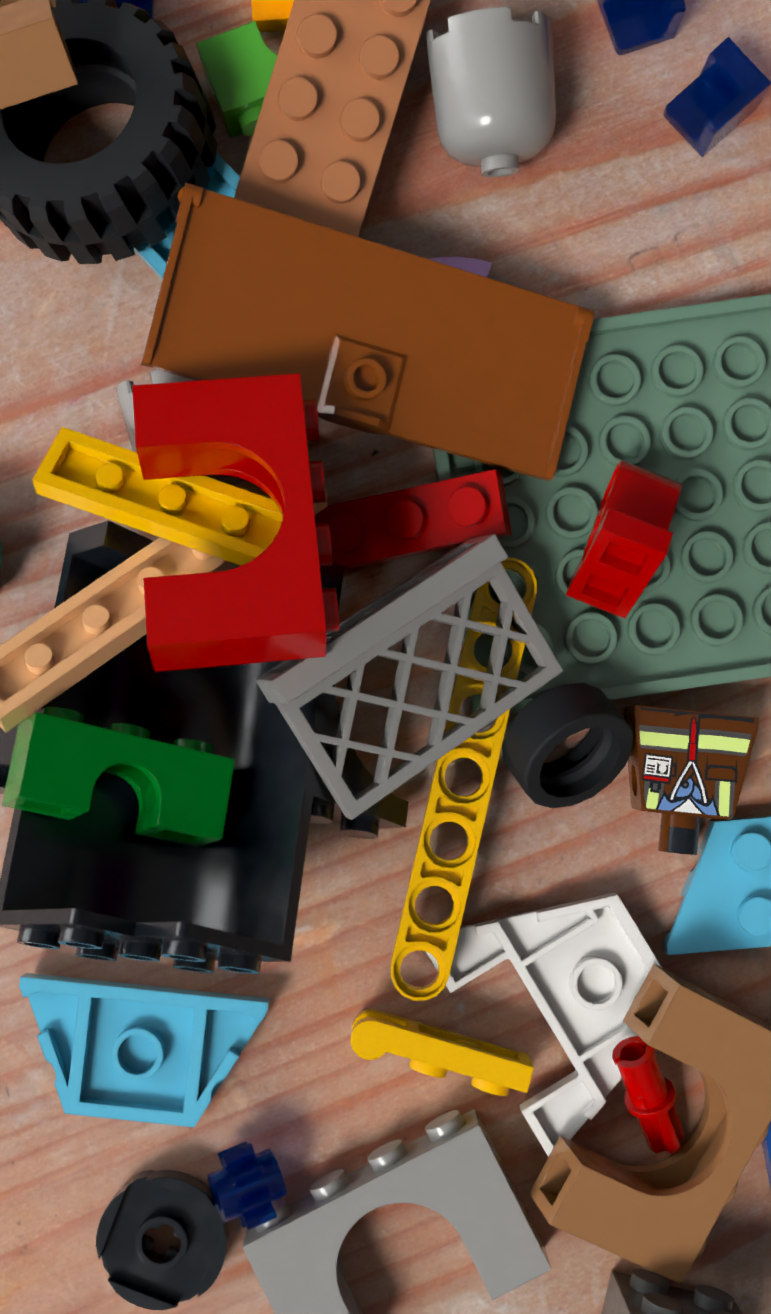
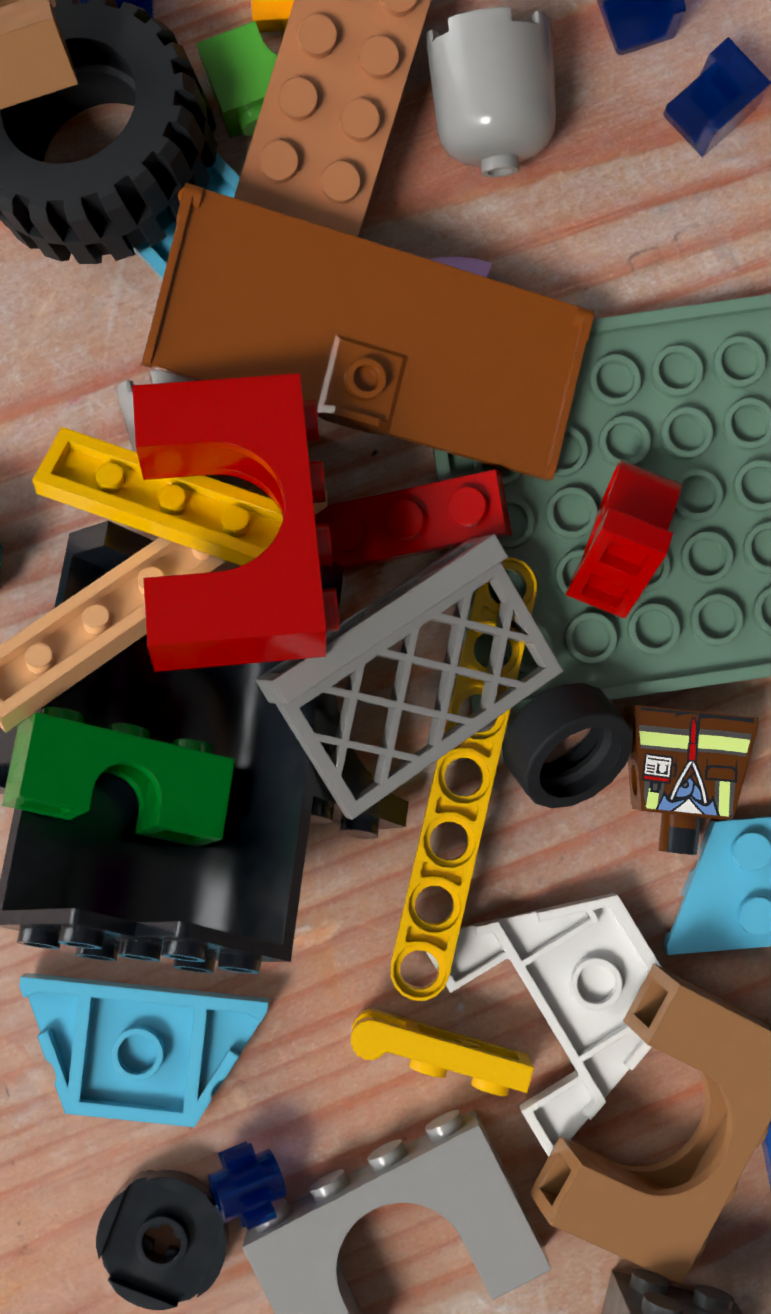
(649, 1094): red axle -> none

